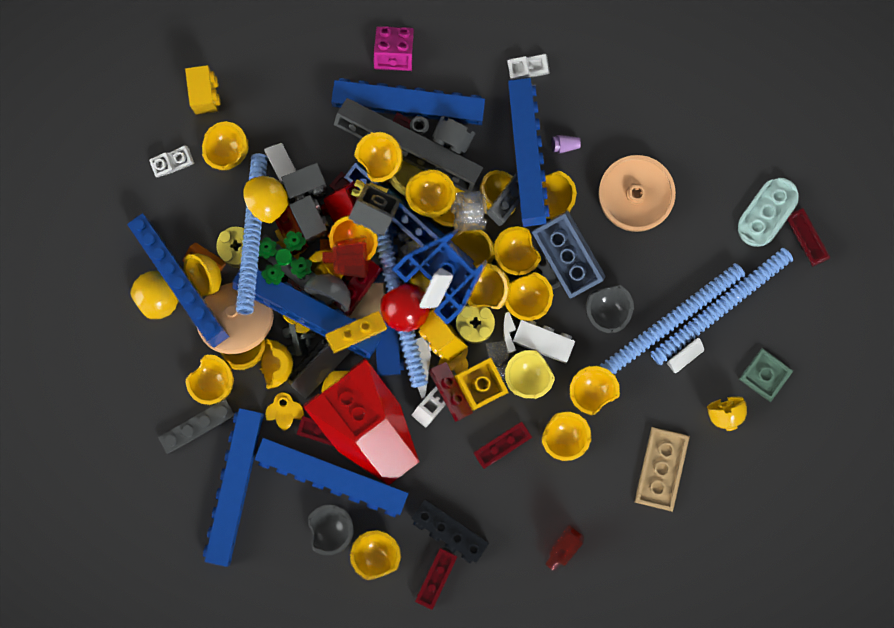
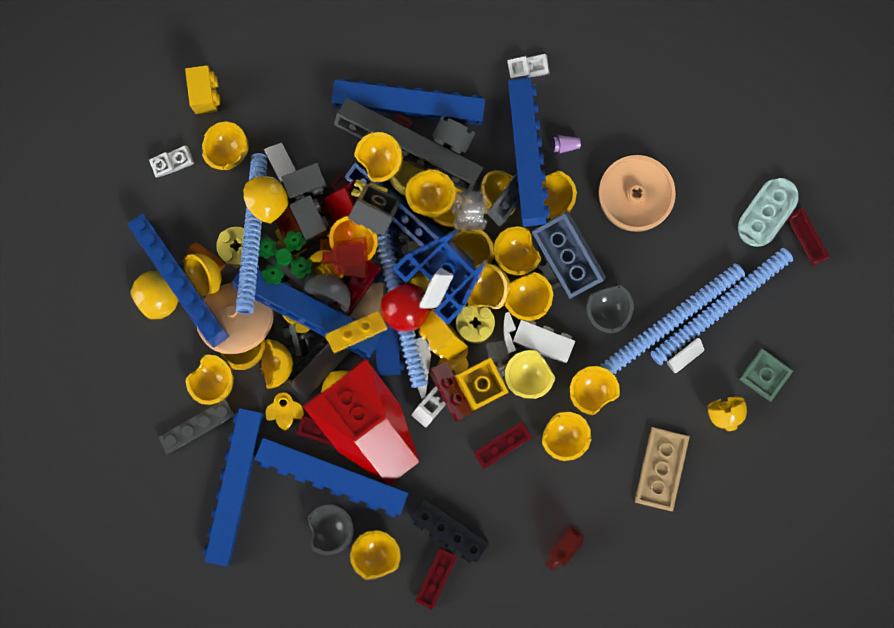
(393, 48): dark pink bracket -> none
(419, 121): dark grey cone -> none

